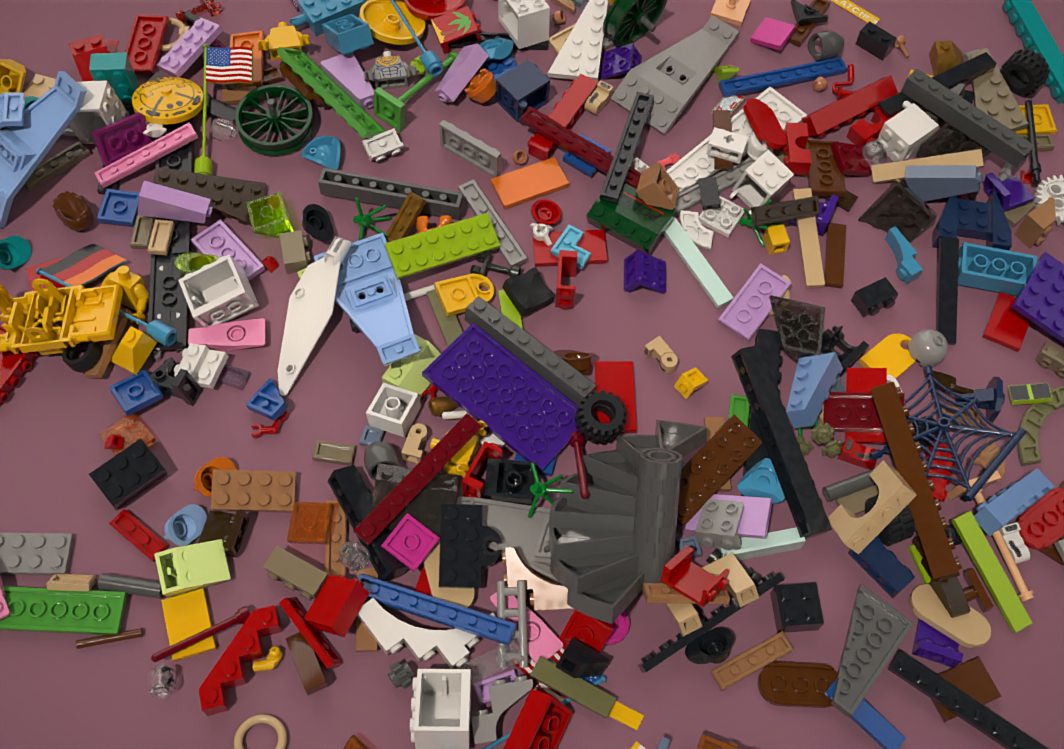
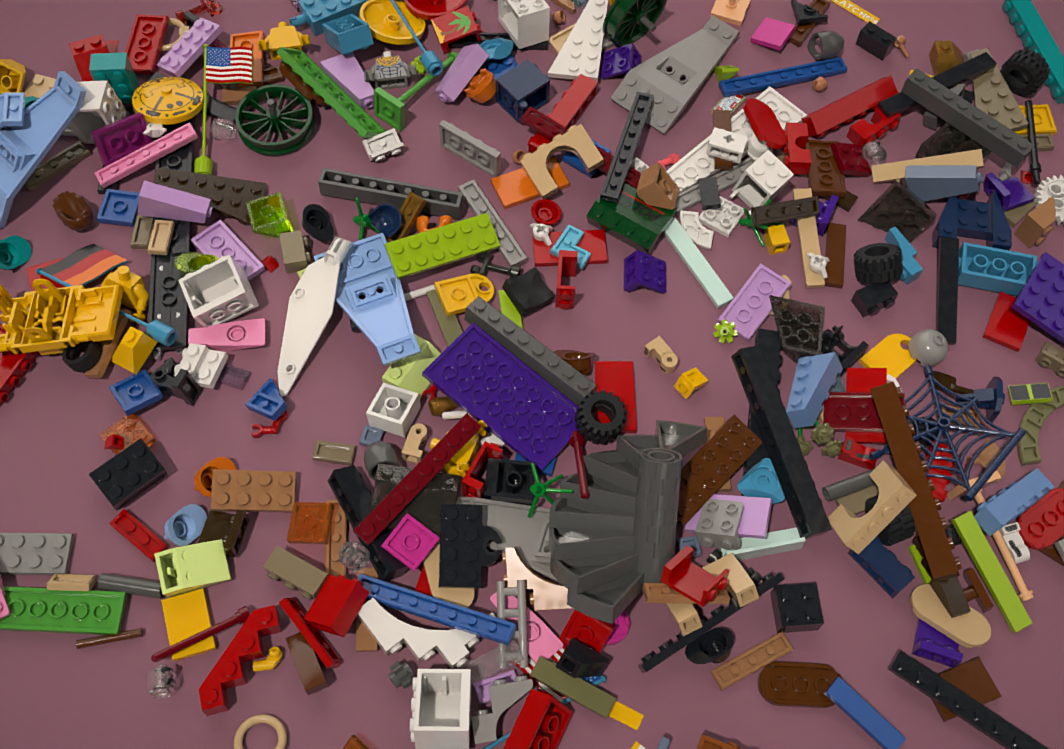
(323, 152): dark azure hat -> none
(386, 219): none -> dark blue helmet
(575, 141): none -> tan arch
(599, 98): tan leg -> none
(720, 331): none -> lime plant
(740, 407): bright green tile -> none
(818, 264): none -> white piece
(840, 92): red piece -> none
(869, 644): dark grey wing -> none
(878, 263): none -> black tyre
(906, 132): white container -> none

